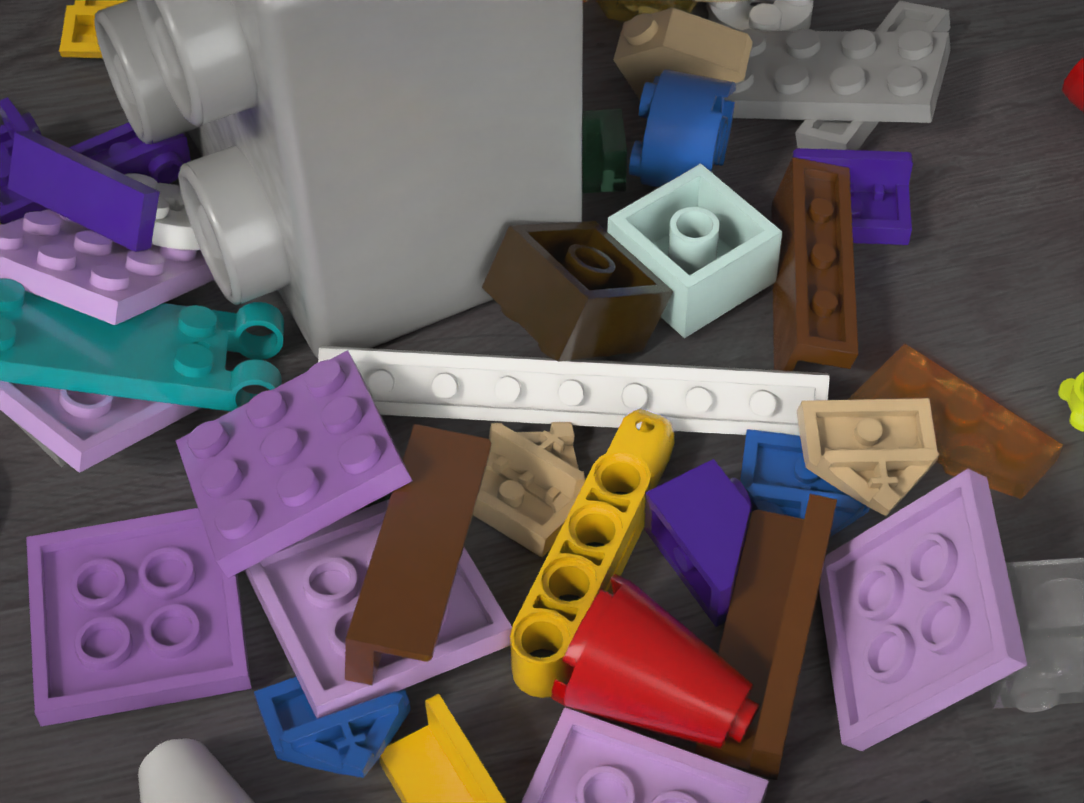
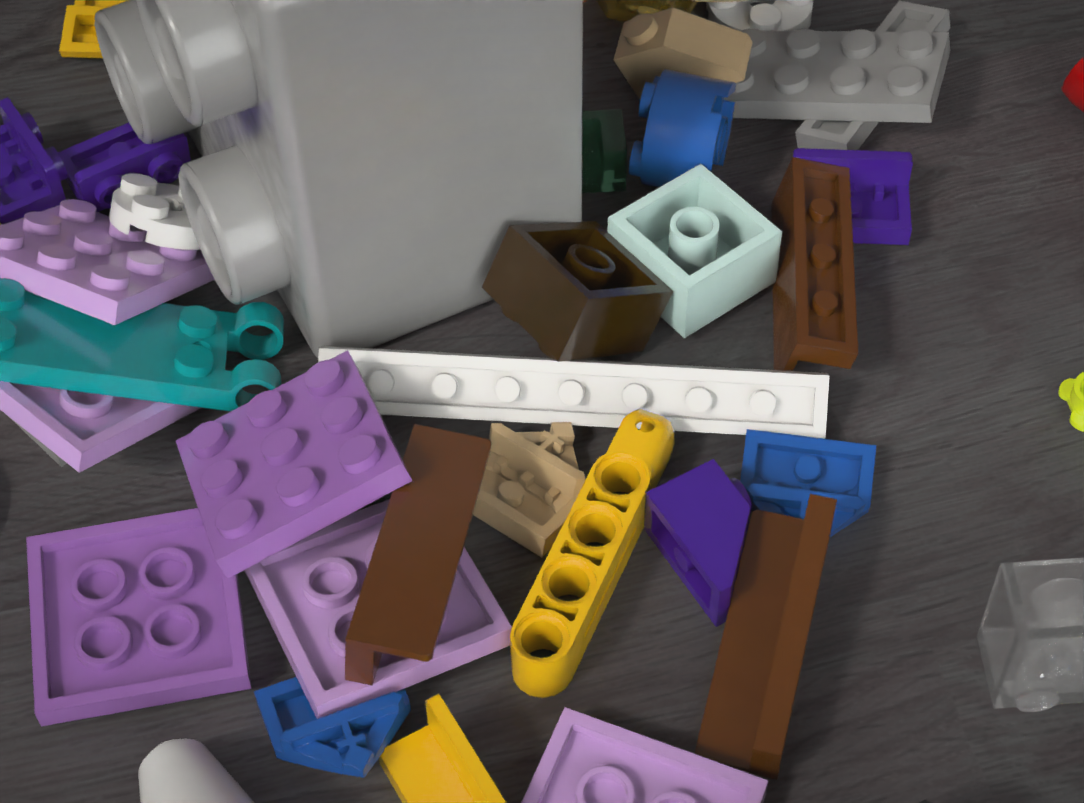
(83, 190): dark purple tile -> none
(653, 672): red cone -> none
(869, 446): tan slope -> none
(919, 612): lavender plate -> none
(967, 424): clear orange wing -> none

